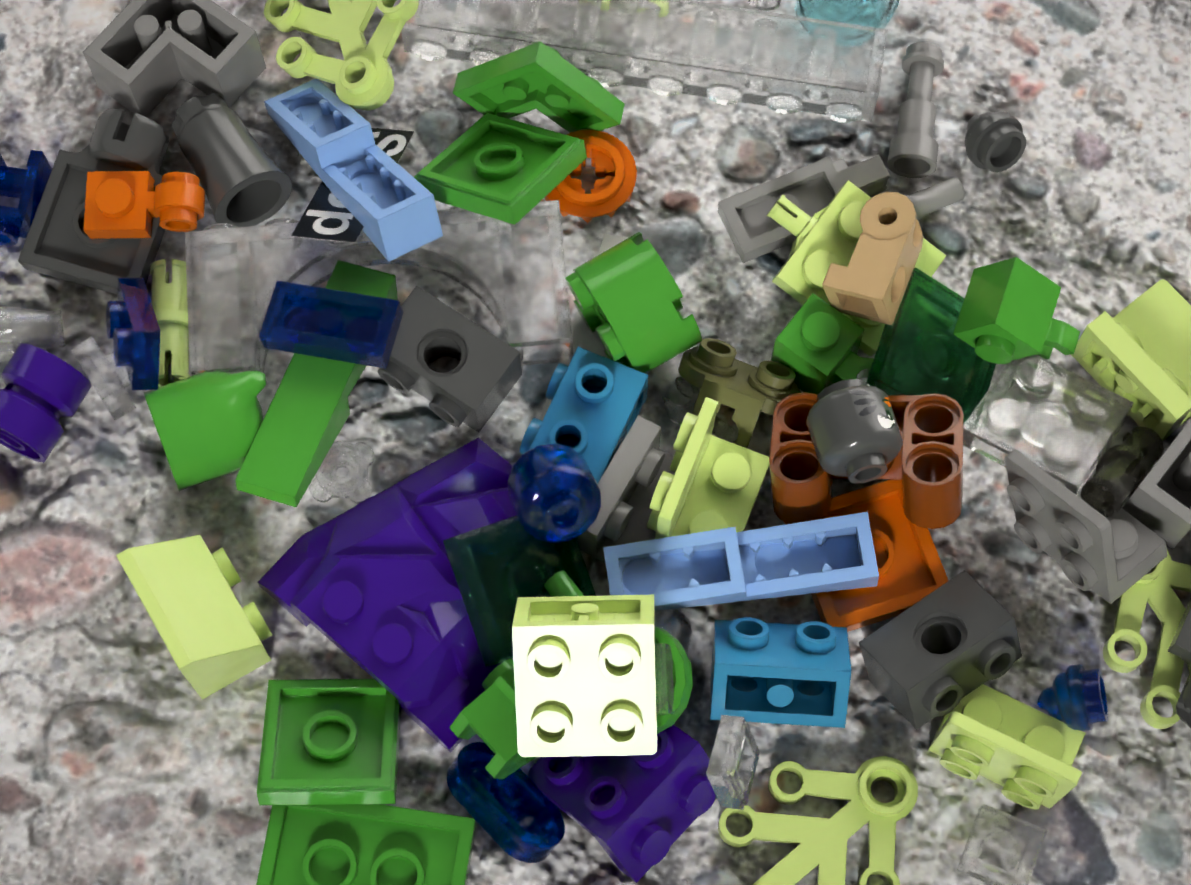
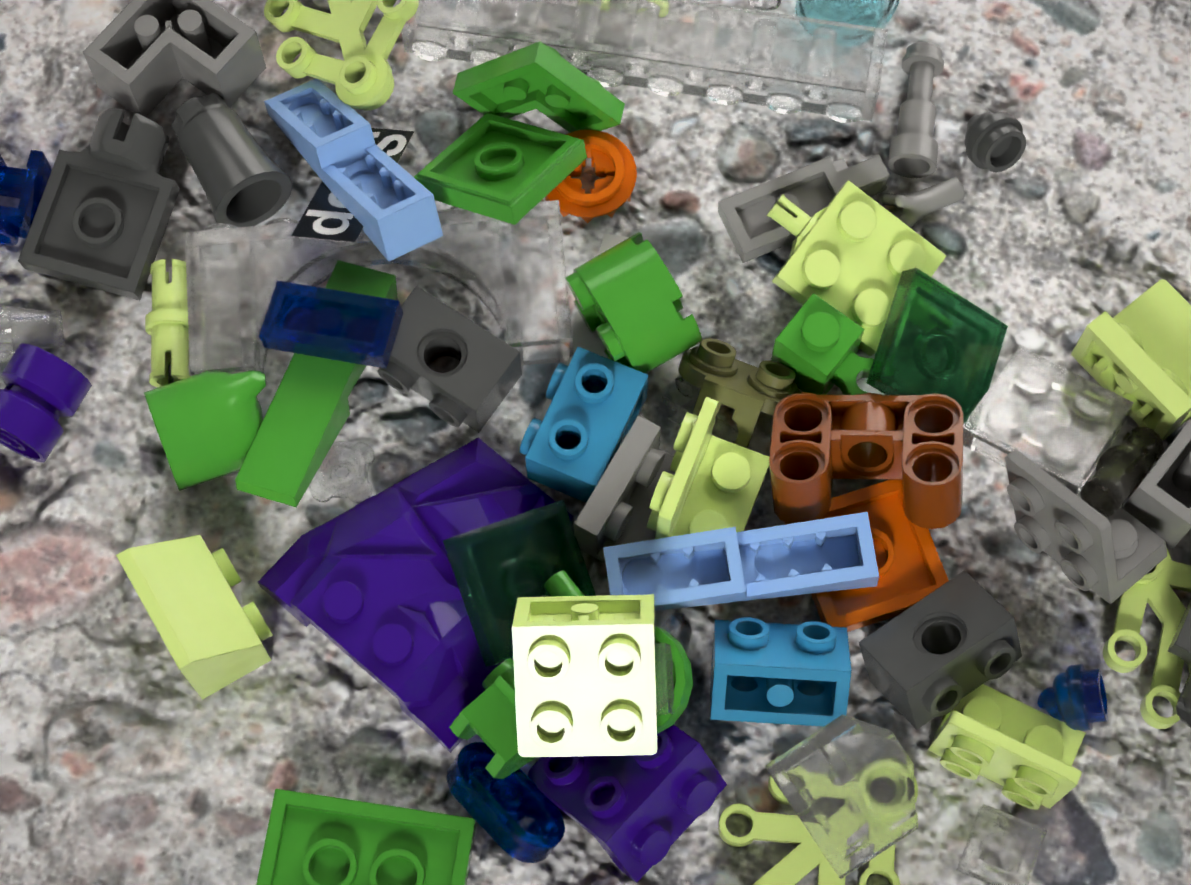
(105, 377): clear plate -> none
(125, 203): orange plate -> none
(135, 333): clear blue plate -> none
(329, 743): bright green plate -> none
(554, 493): clear blue head -> none
(733, 762): clear tile -> none
(849, 790): none -> clear slope
(854, 430): dark grey head -> none
(880, 262): tan leg -> none
(1011, 314): bright green brick -> none

